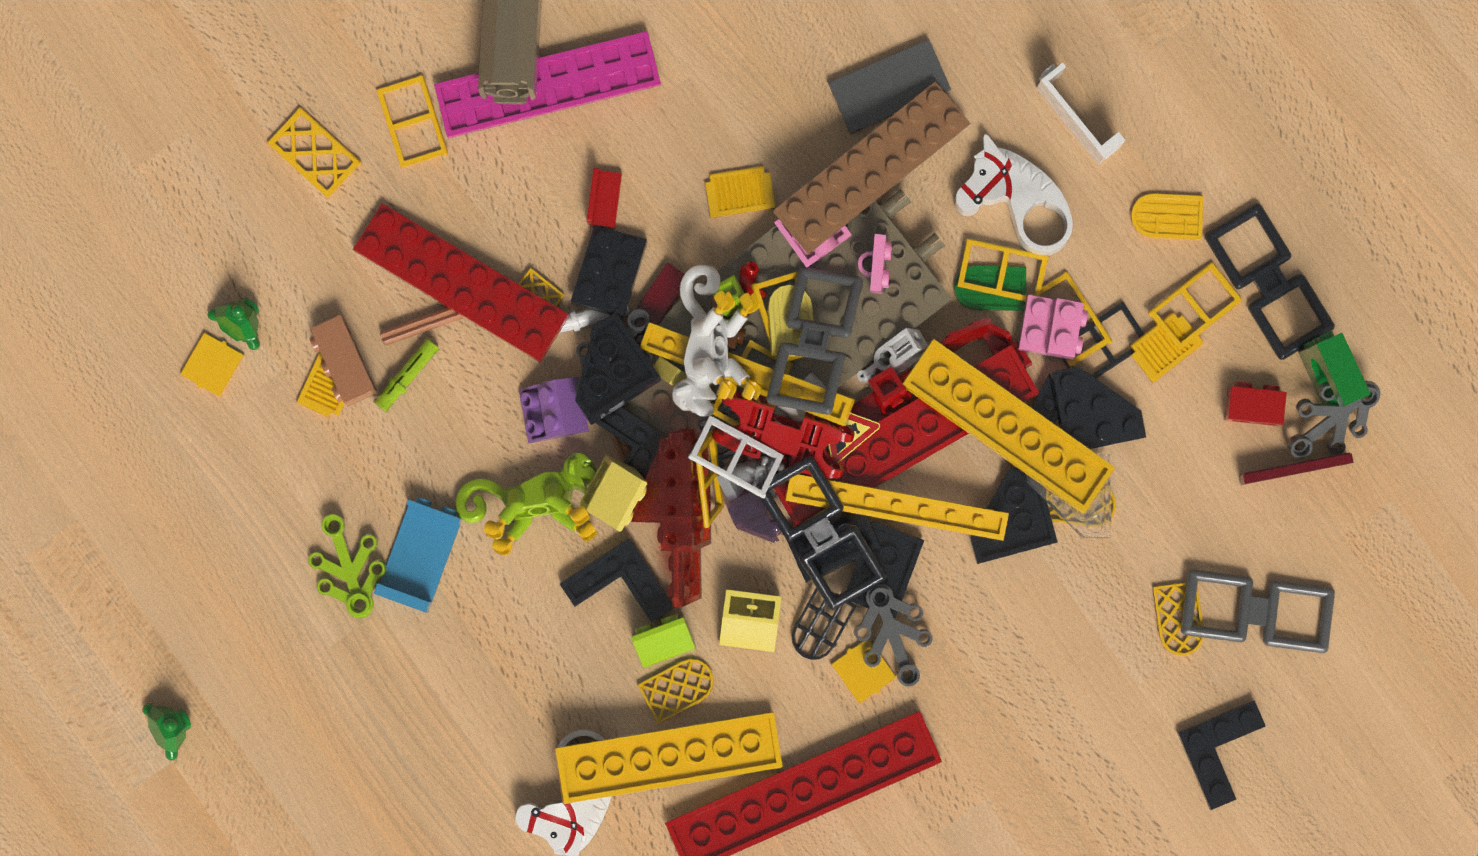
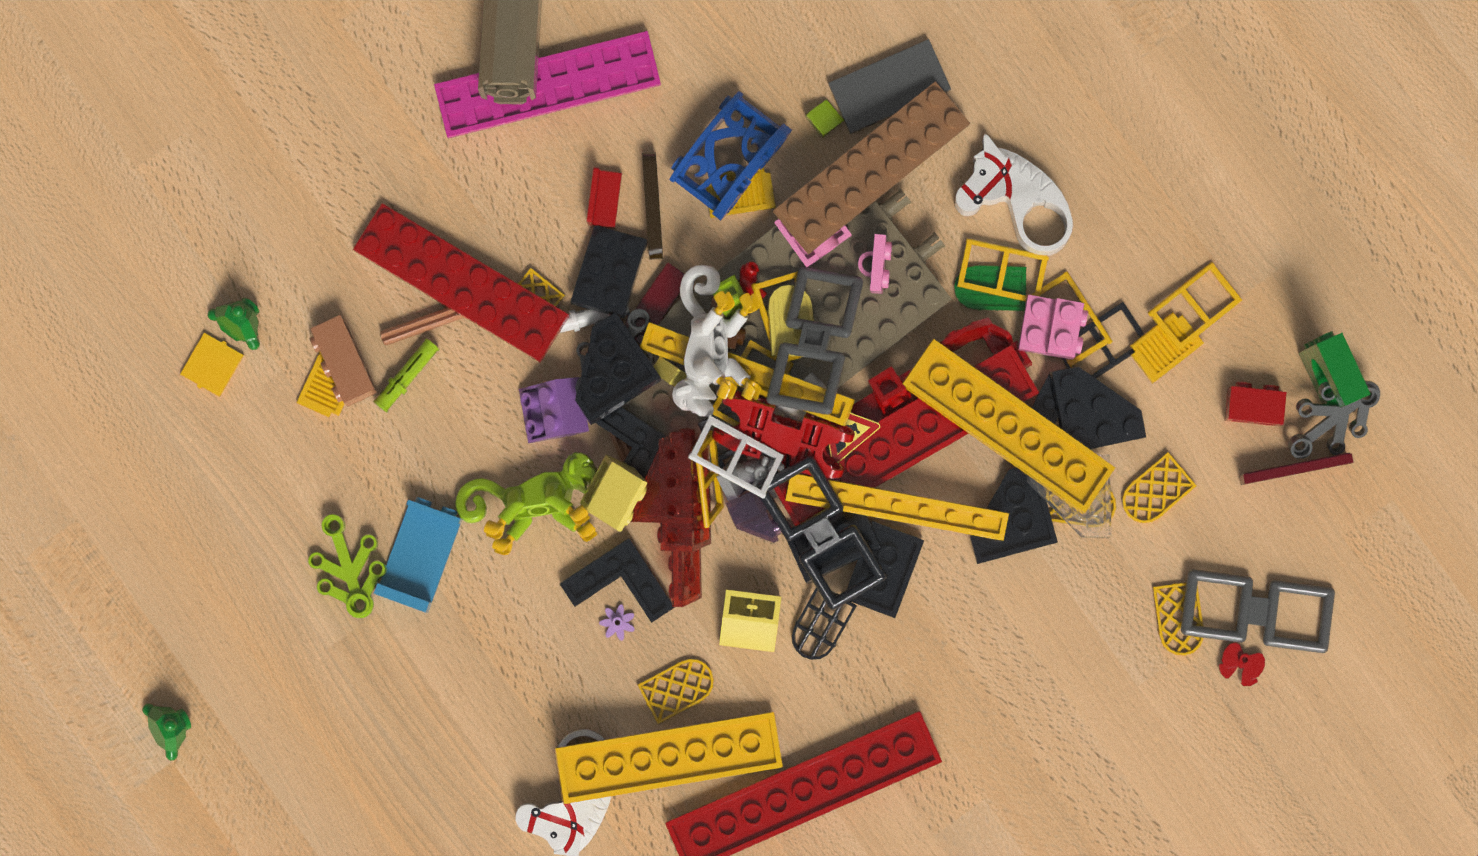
(316, 129): yellow window -> none
(431, 115): yellow window -> none
(619, 629): none -> lavender plant
(652, 205): none -> dark brown beam
(663, 641): lime slope -> none
(730, 192): none -> blue fence
(824, 118): none -> lime slope
(860, 677): yellow piece -> none
(891, 629): dark grey plant -> none
(898, 352): white piece -> none
(1072, 121): white panel -> none
(1169, 216): yellow window -> none
(1180, 470): none -> yellow window
(1200, 745): black plate -> none
(1251, 664): none -> red piece
(1269, 280): black bar -> none

